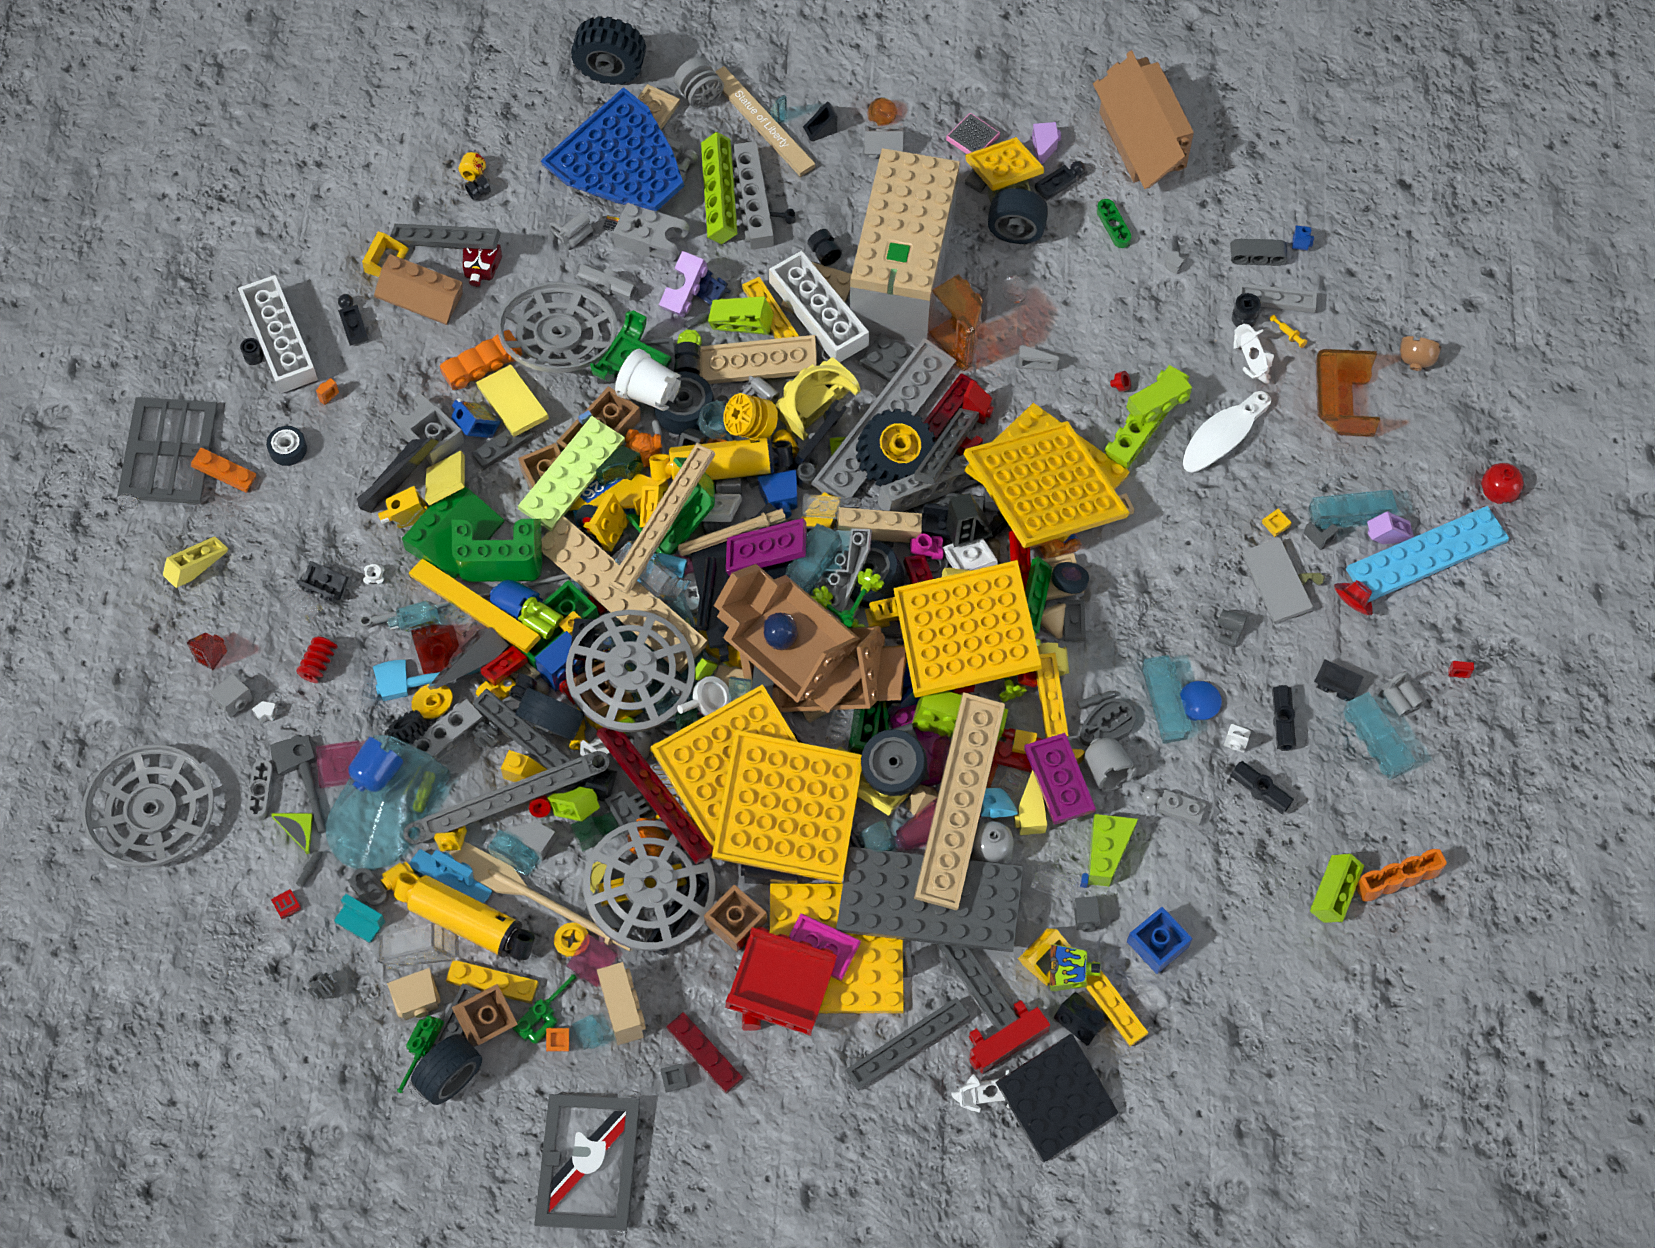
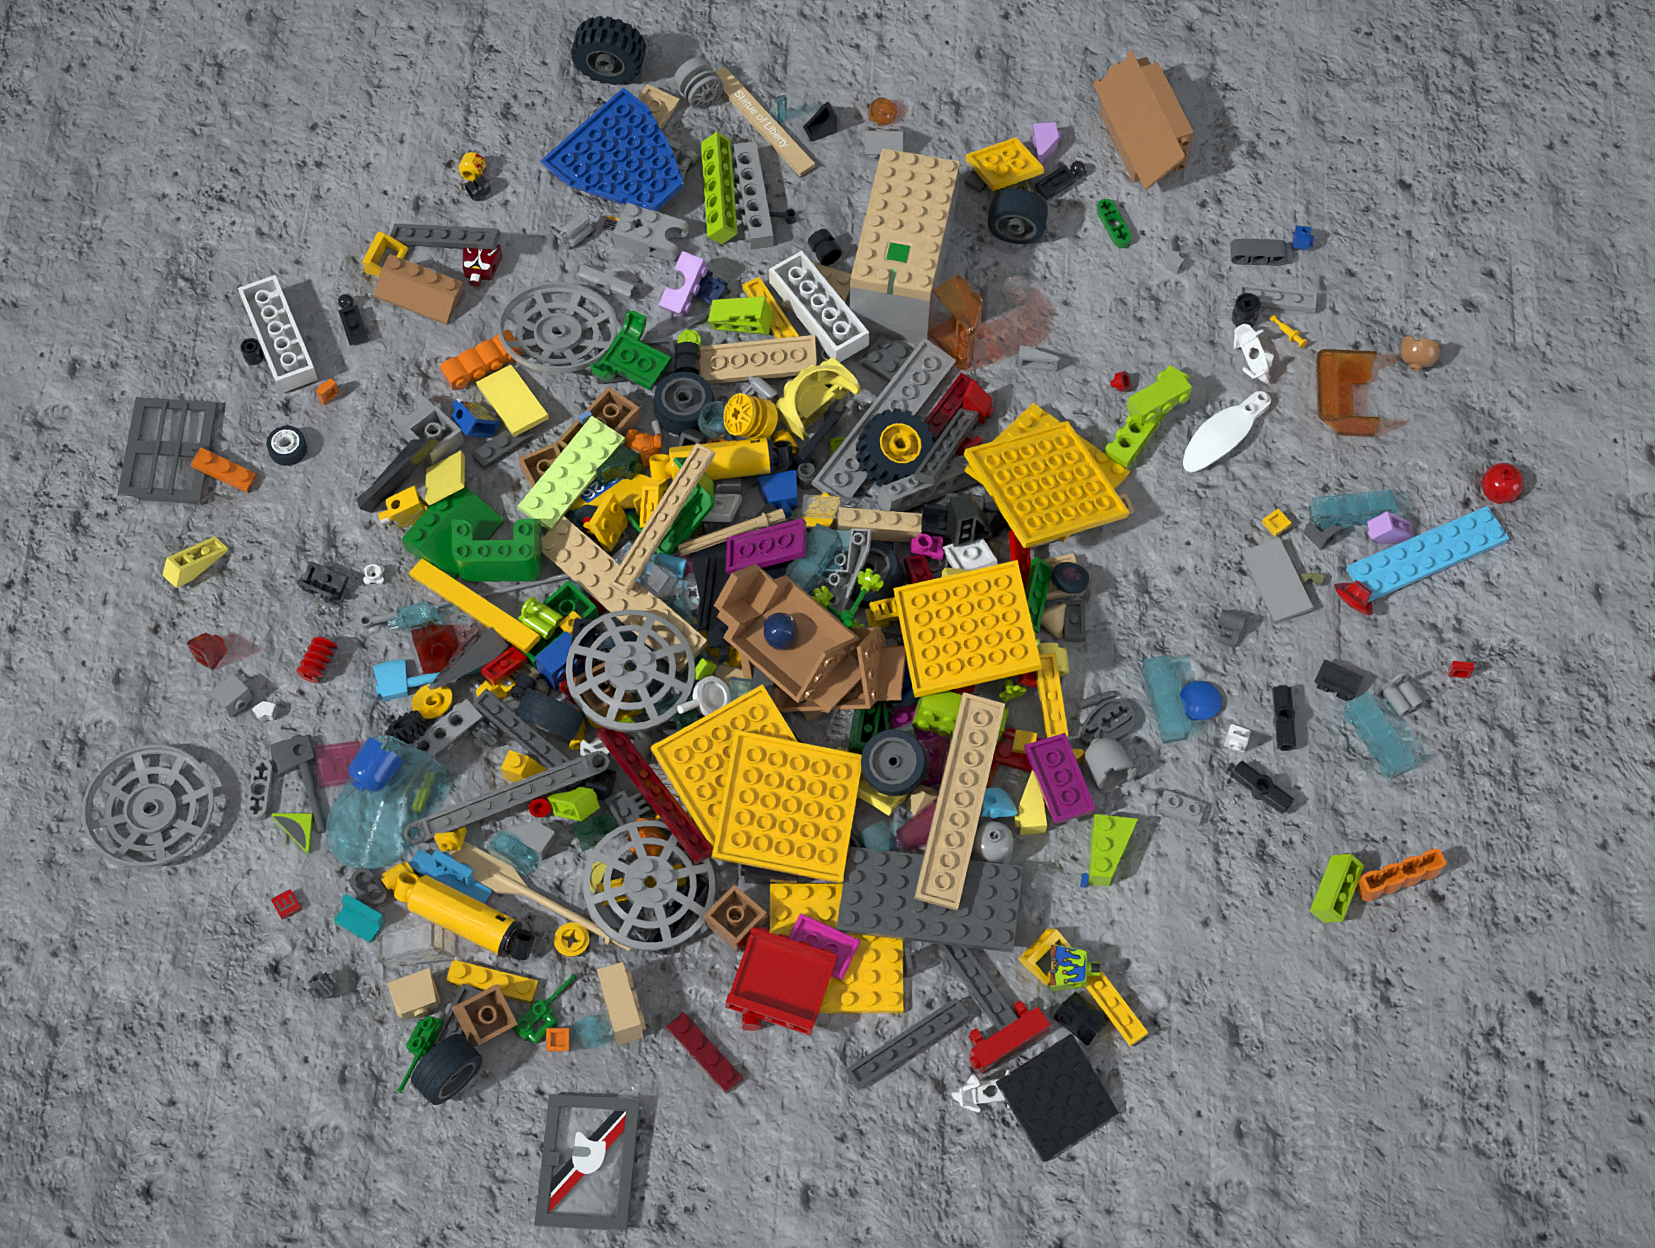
(309, 868): dark grey piece -> none
(511, 596): blue cylinder -> none
(590, 957): clear pink piece -> none
(646, 381): white piece -> none
(673, 1078): dark grey plate -> none
(972, 134): tile -> none
(1057, 548): clear orange leg -> none
(1086, 913): dark grey brick -> none
(1159, 940): blue brick -> none

